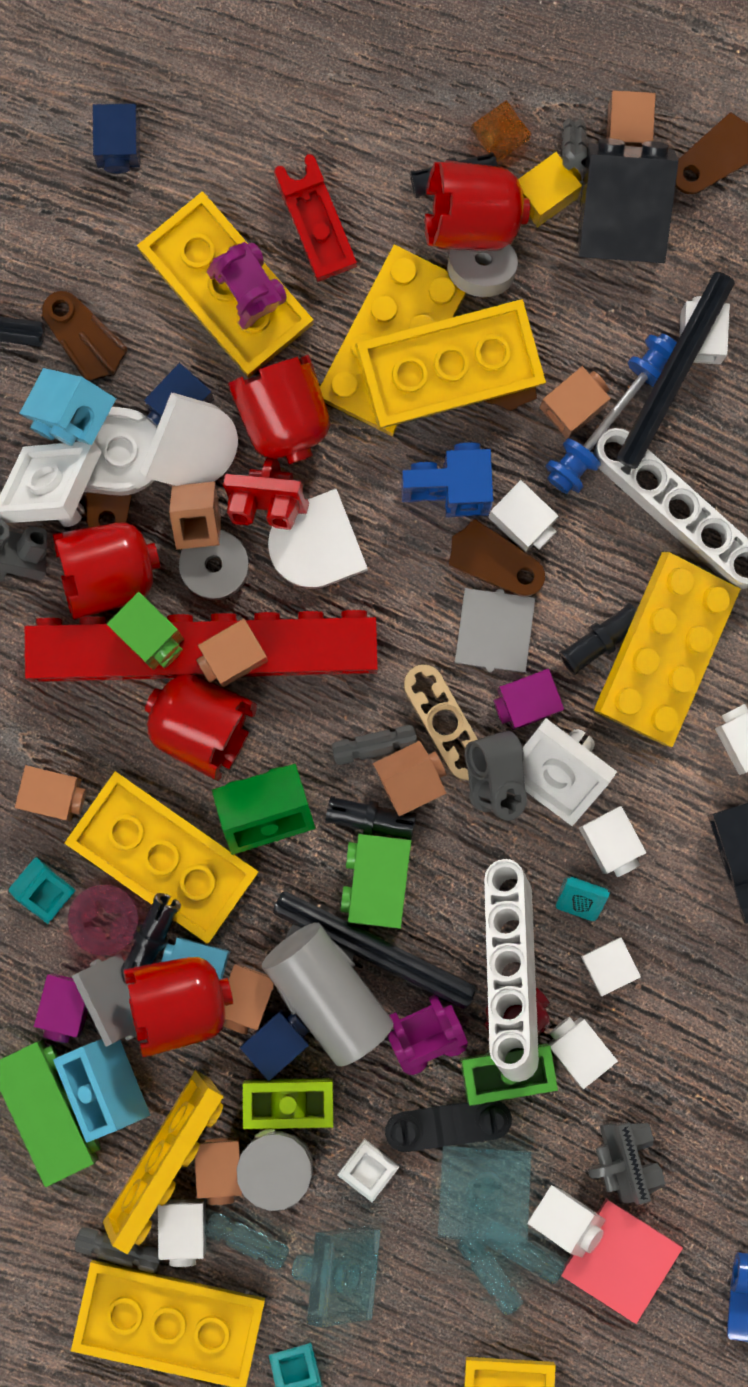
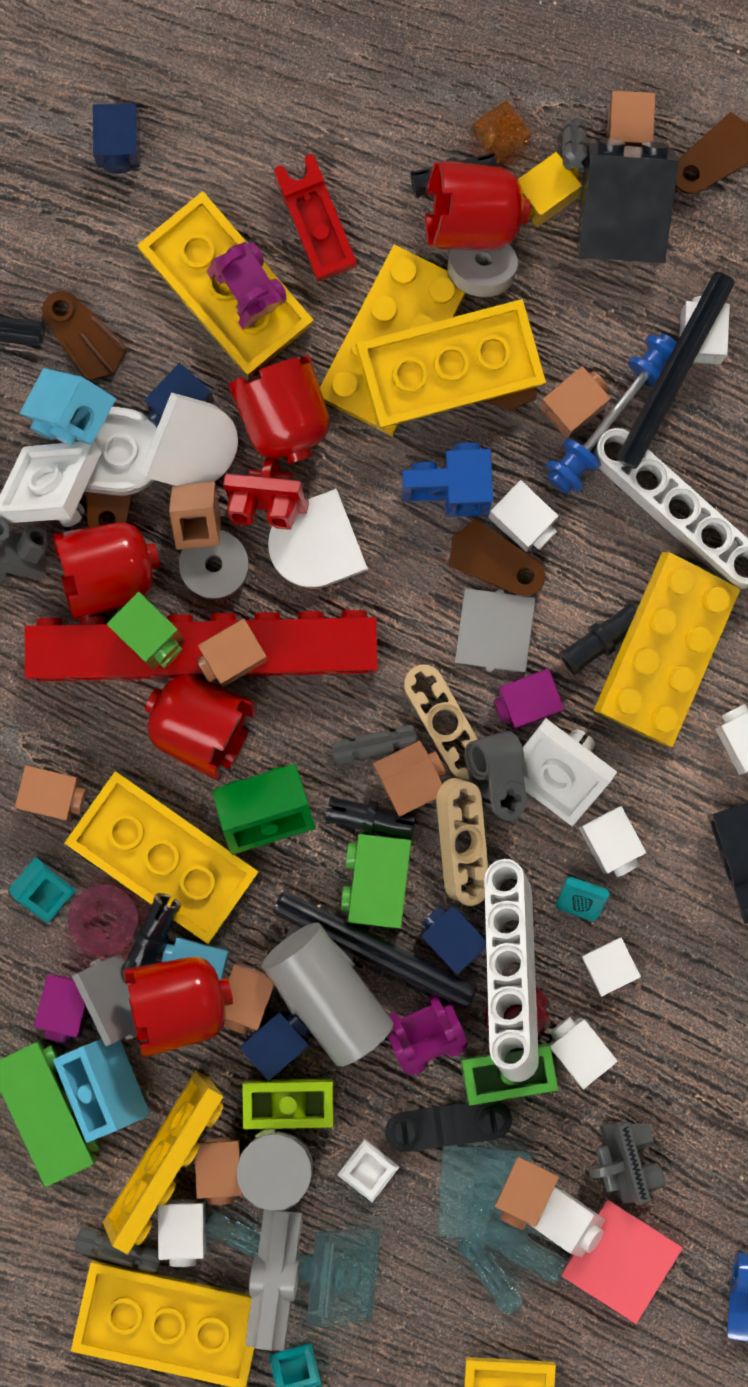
(274, 1279): none -> light grey piece
(449, 829): none -> tan beam
(452, 938): none -> dark blue brick
(525, 1194): none -> nougat brick

